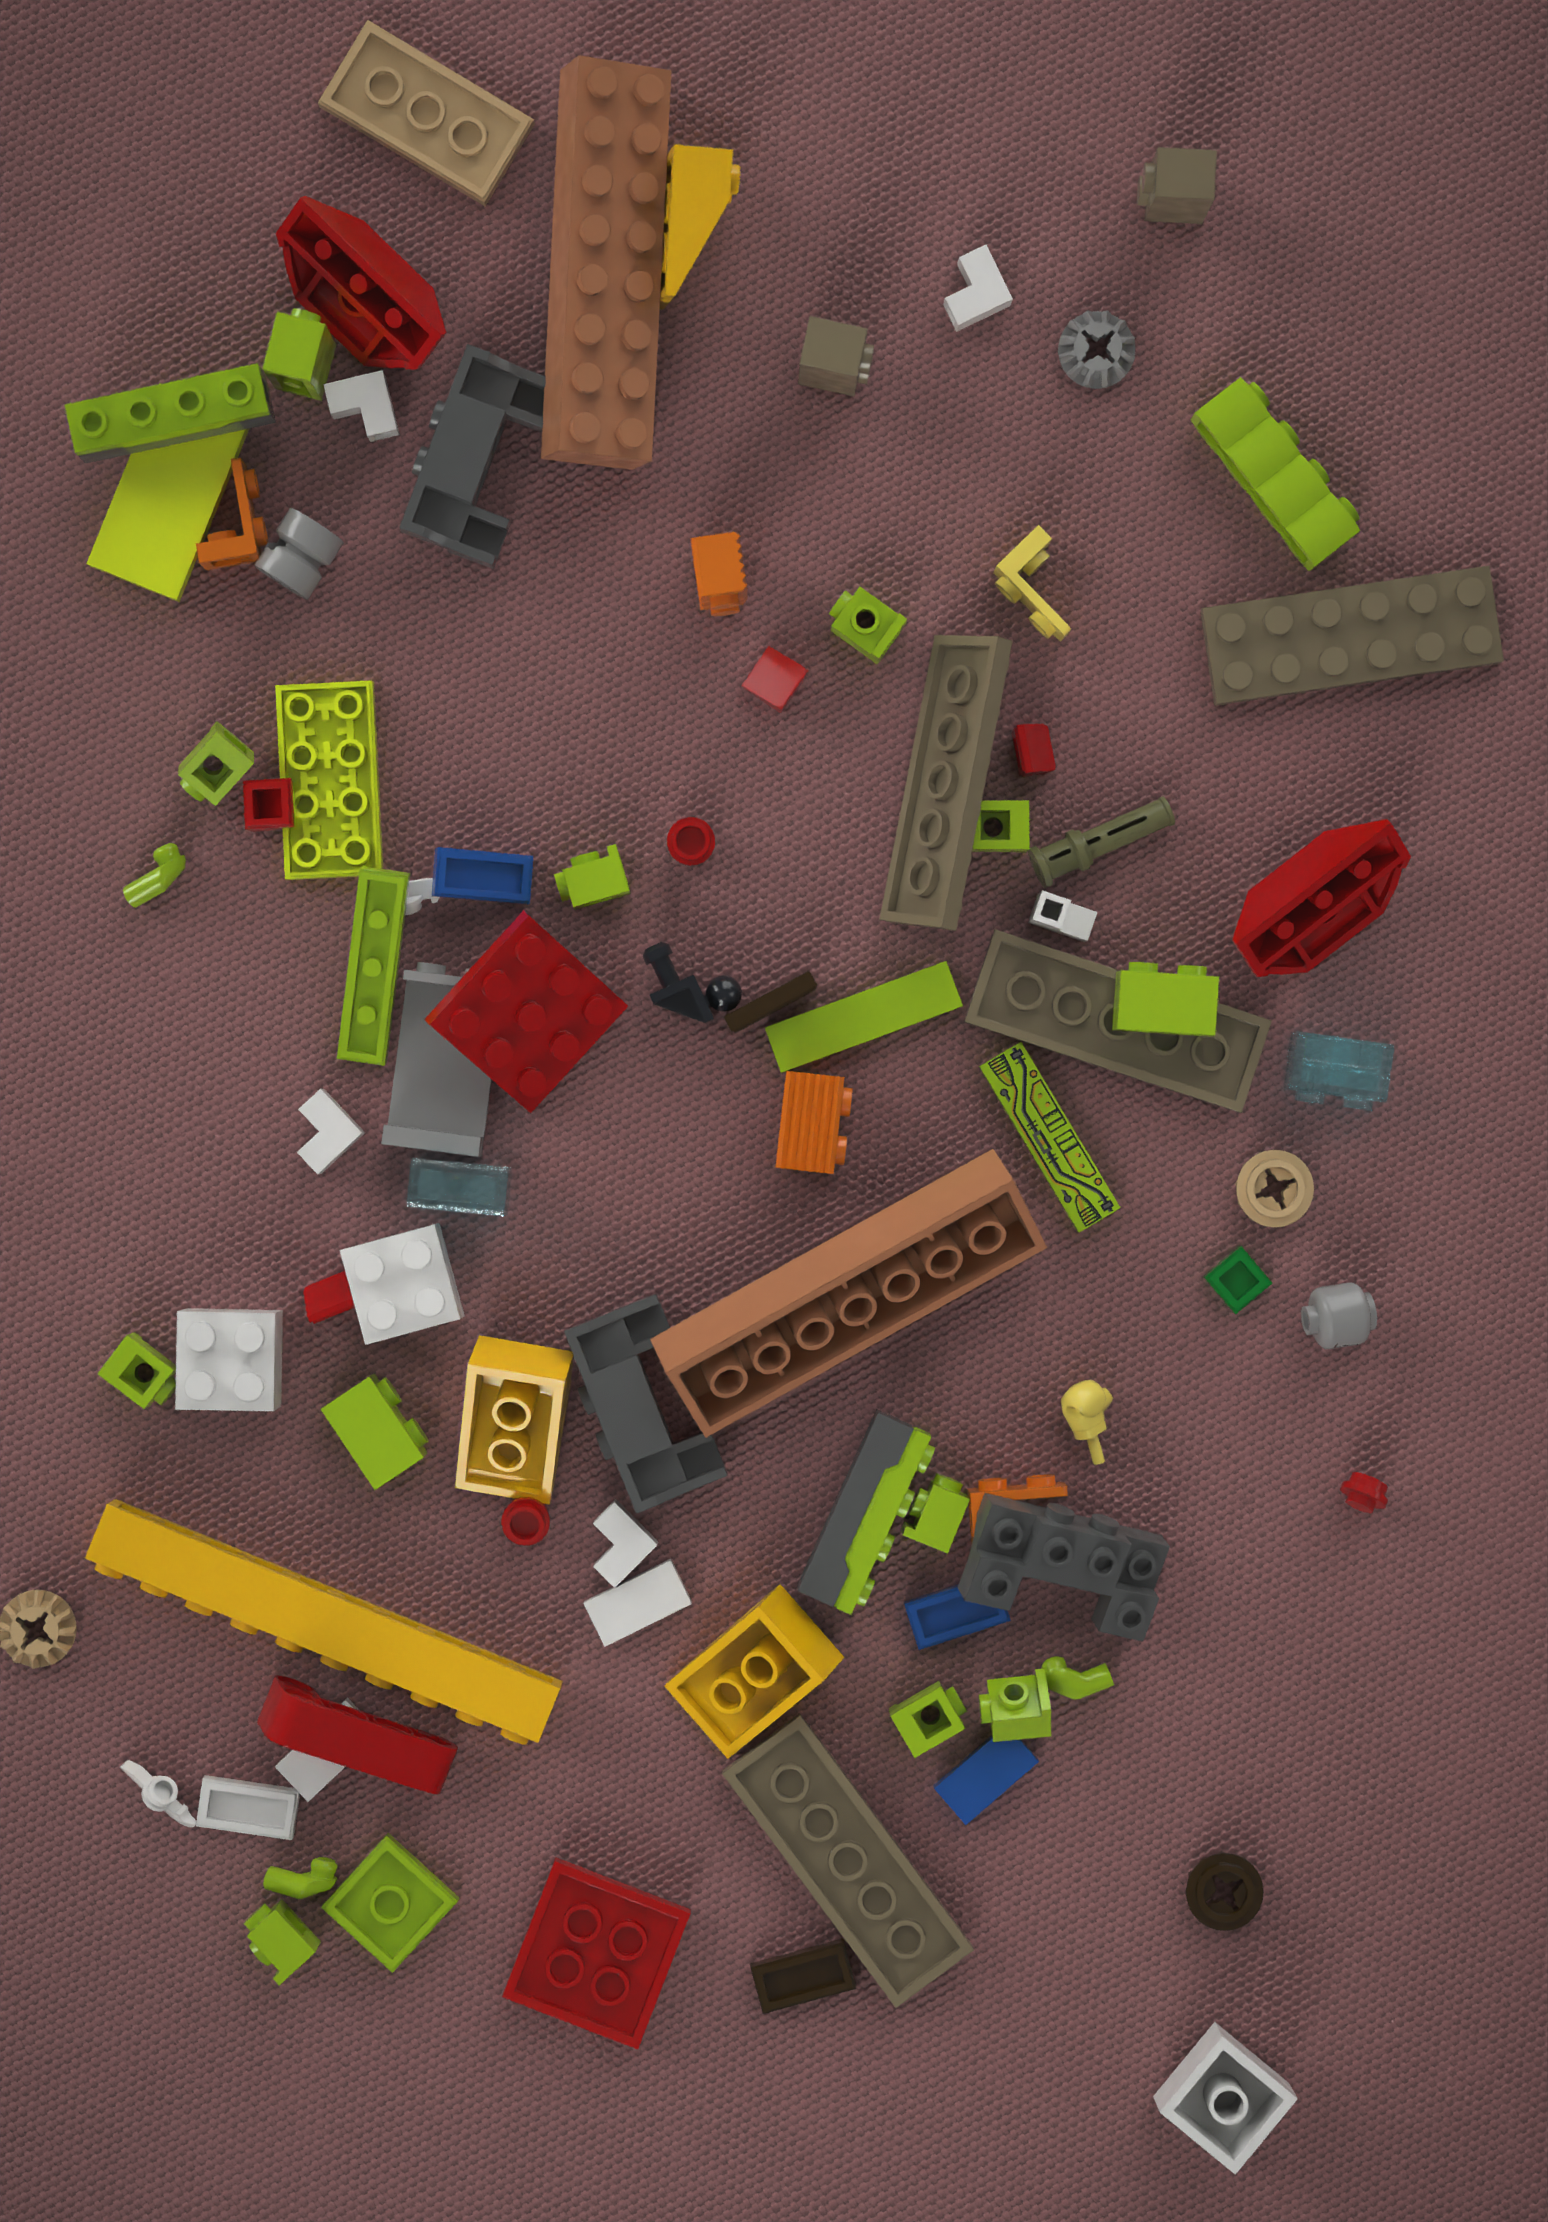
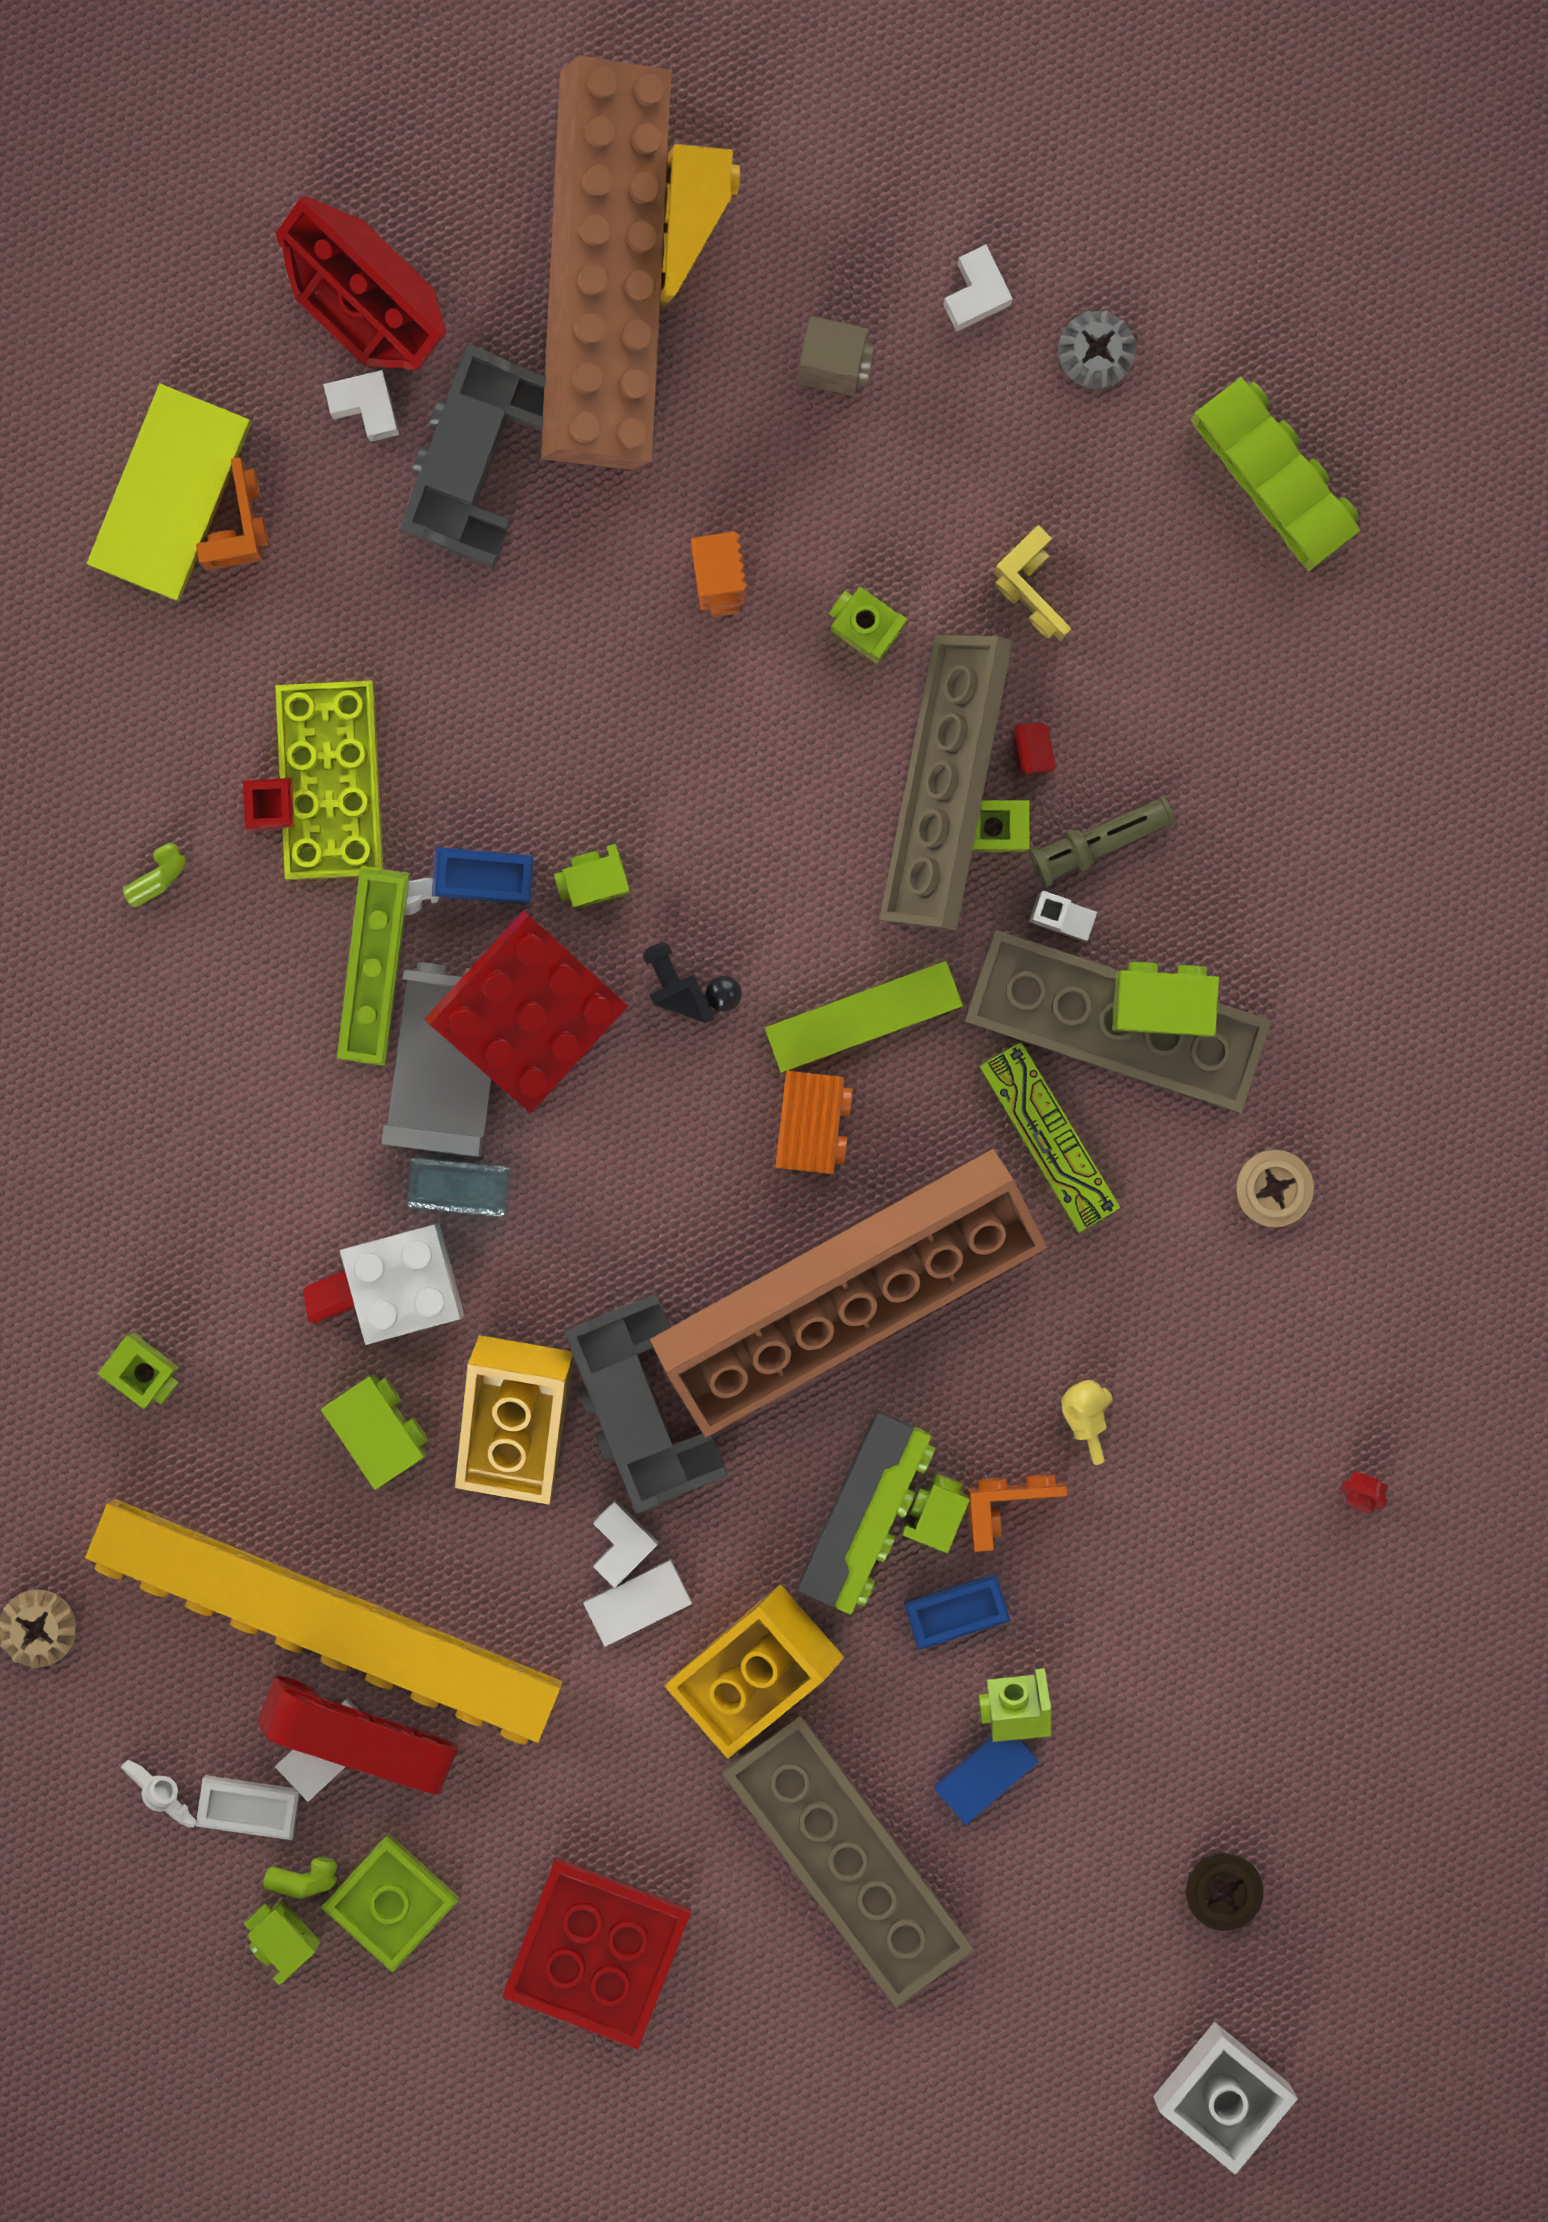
(170, 413): lime piece -> none
(209, 784): lime brick -> none
(229, 1359): white brick -> none
(299, 354): lime brick -> none
(299, 553): light grey wheel -> none
(335, 1133): white piece -> none
(426, 113): tan tile -> none
(525, 1521): red plate -> none
(691, 841): red plate -> none
(771, 1002): dark brown tile -> none
(775, 679): red slope -> none
(803, 1976): dark brown tile -> none
(925, 1735): lime brick -> none
(1067, 1550): dark grey bracket -> none
(1075, 1684): lime arm -> none
(1178, 185): dark tan brick -> none
(1237, 1279): green tile -> none
(1320, 898): red wedge -> none
(1338, 1068): clear light blue brick -> none
(1339, 1315): light grey head -> none
(1351, 635): dark tan plate -> none

